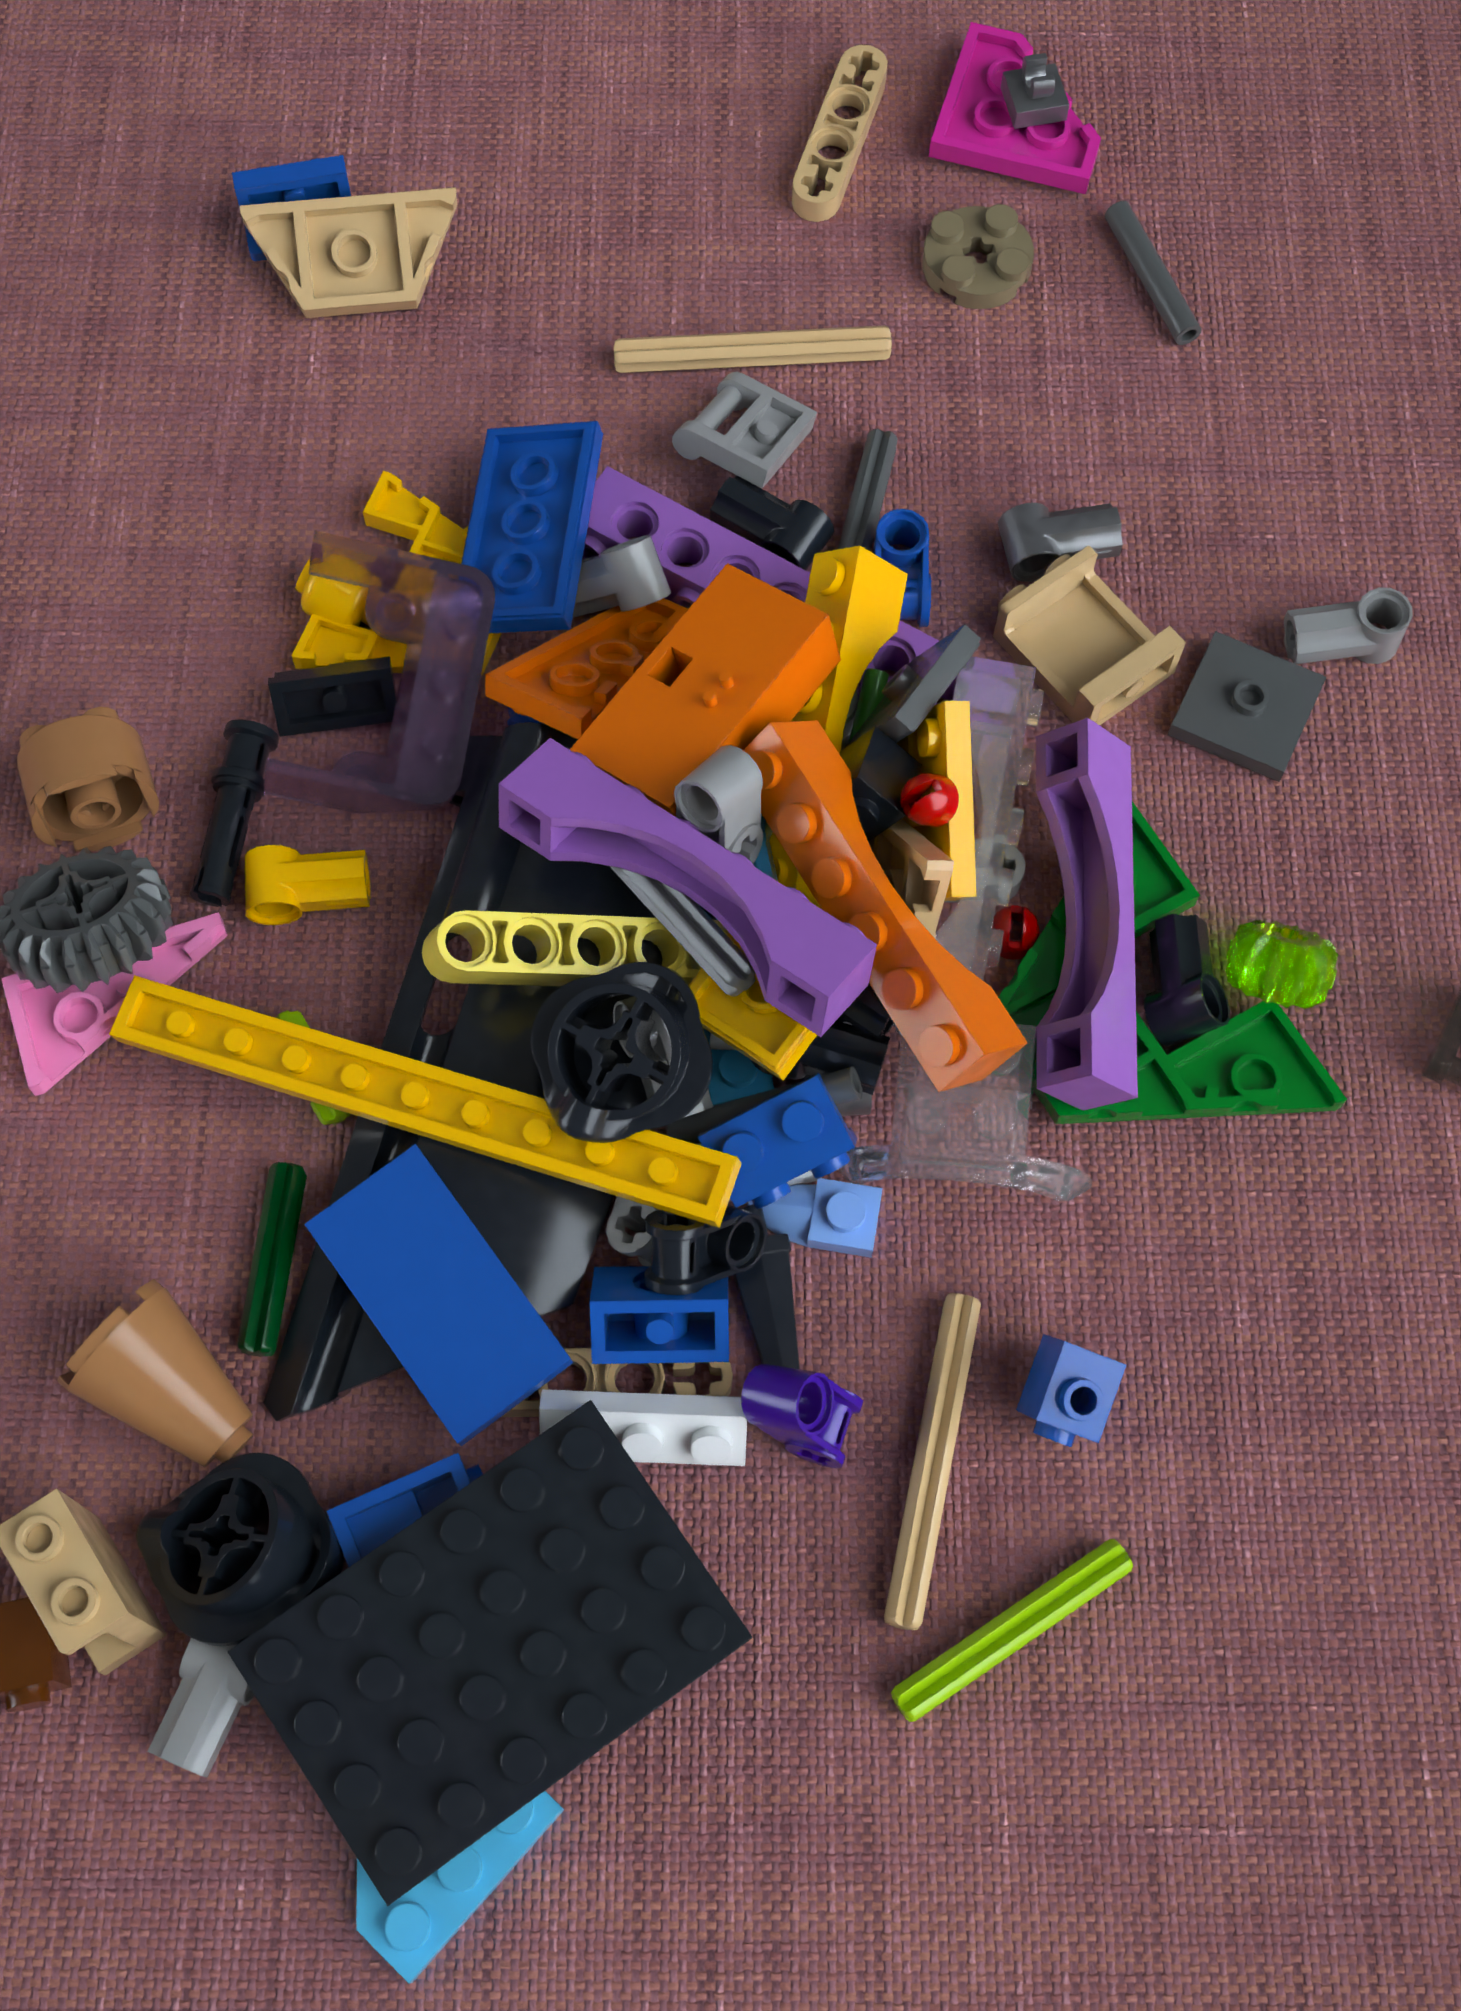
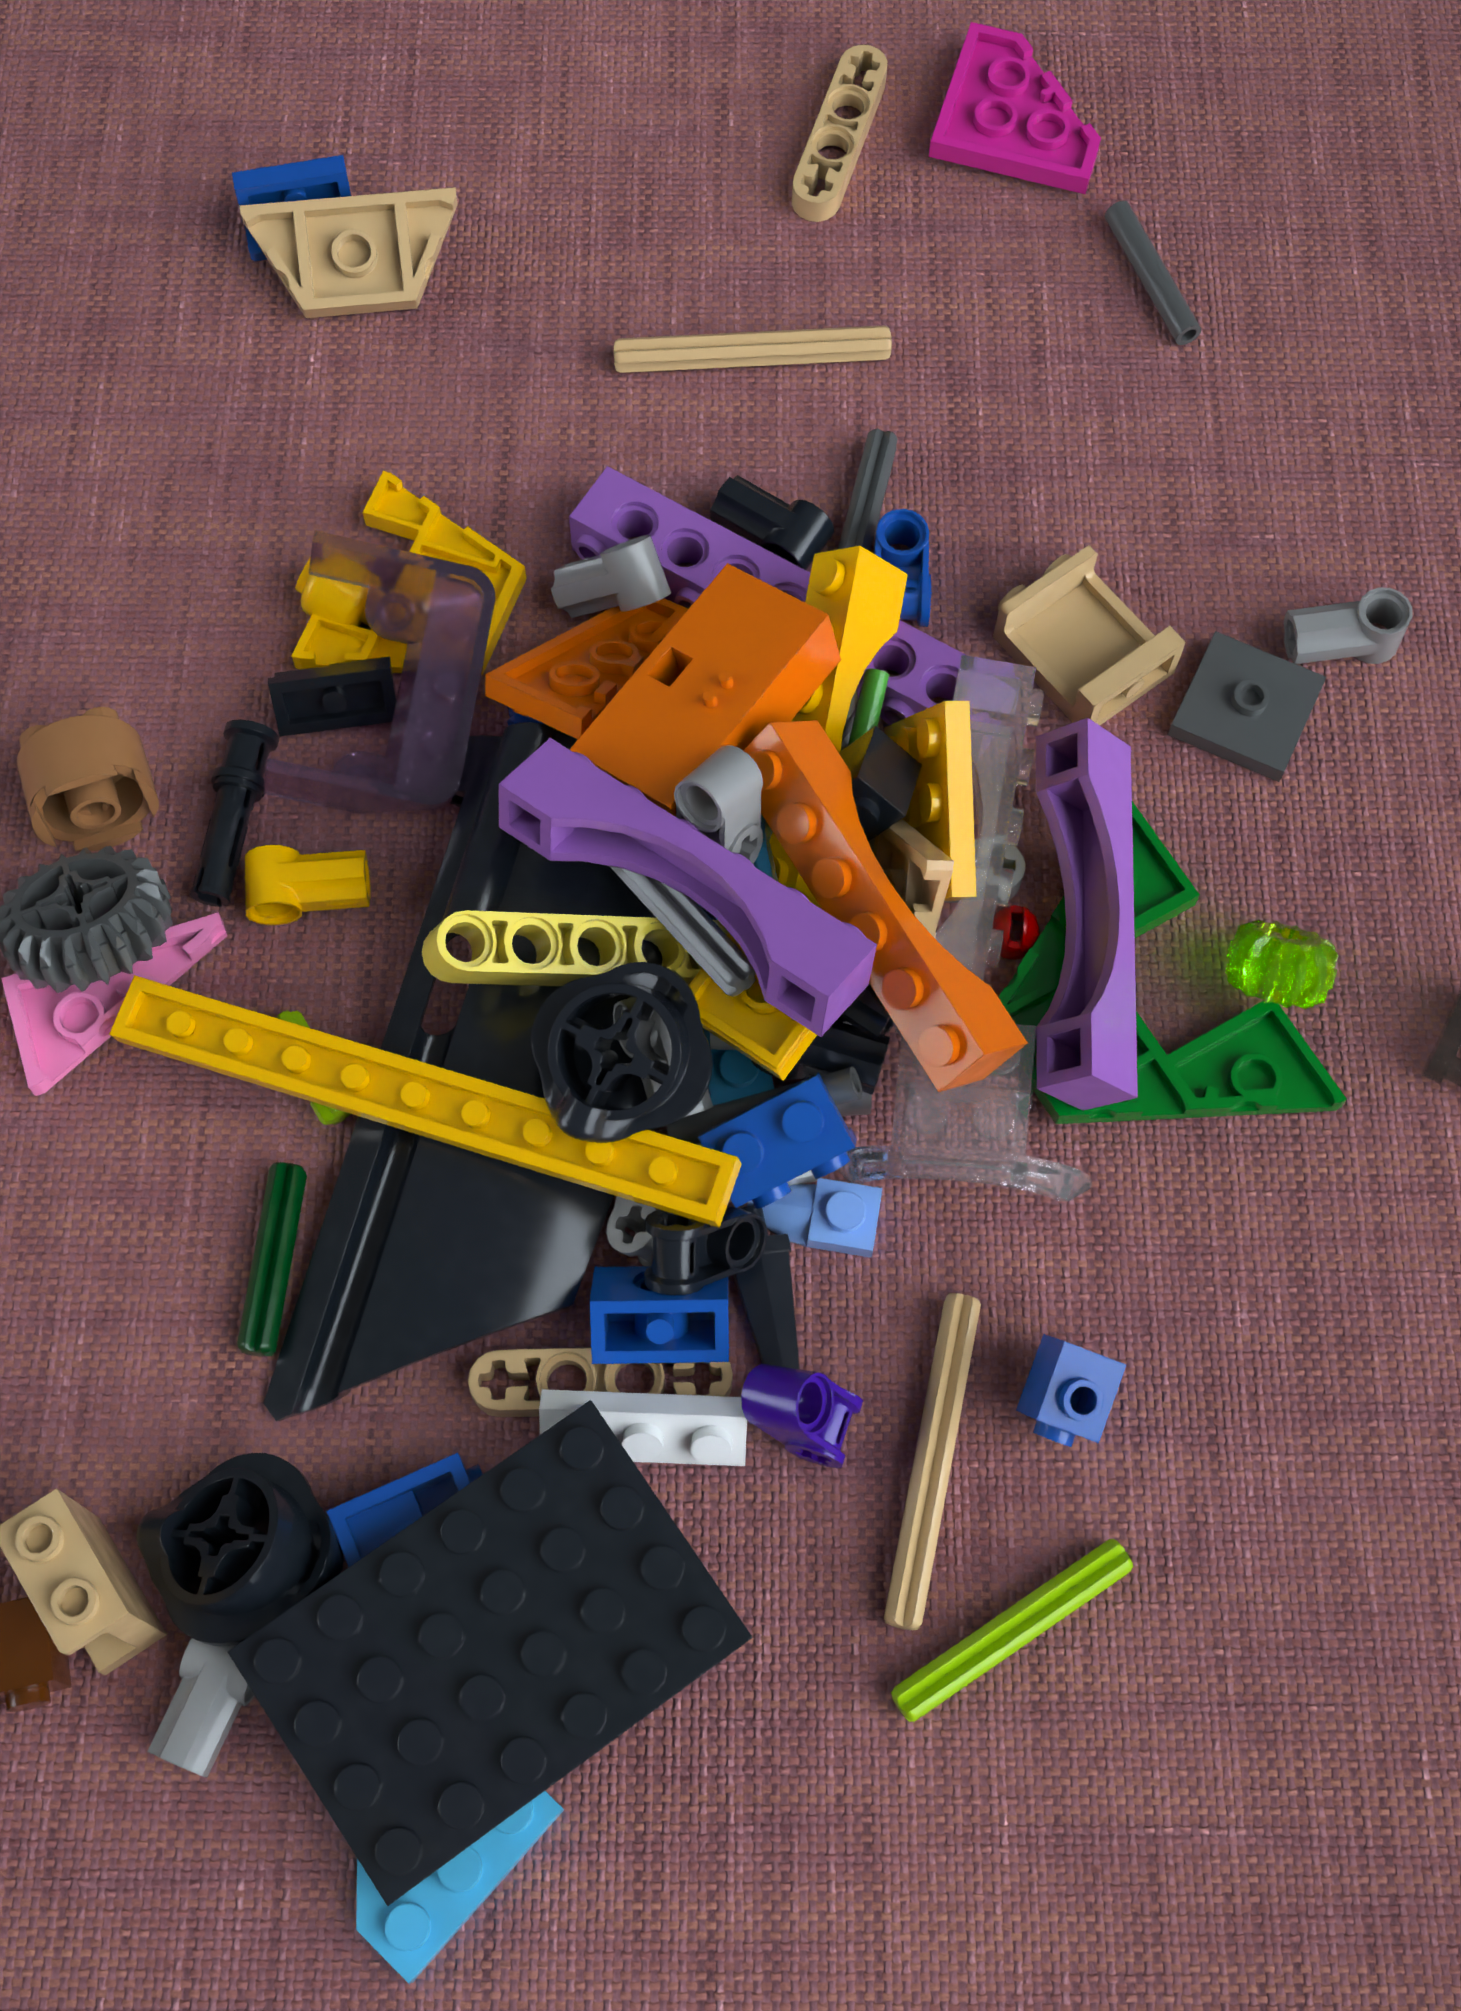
(160, 1380): medium nougat cone -> none
(438, 1295): blue tile -> none
(533, 521): blue tile -> none
(759, 438): light grey plate -> none
(920, 685): dark grey plate -> none
(935, 808): red hinge -> none
(983, 230): dark tan plate -> none
(1034, 93): flat silver tile -> none
(1038, 537): flat silver piece -> none
(1186, 992): black piece -> none

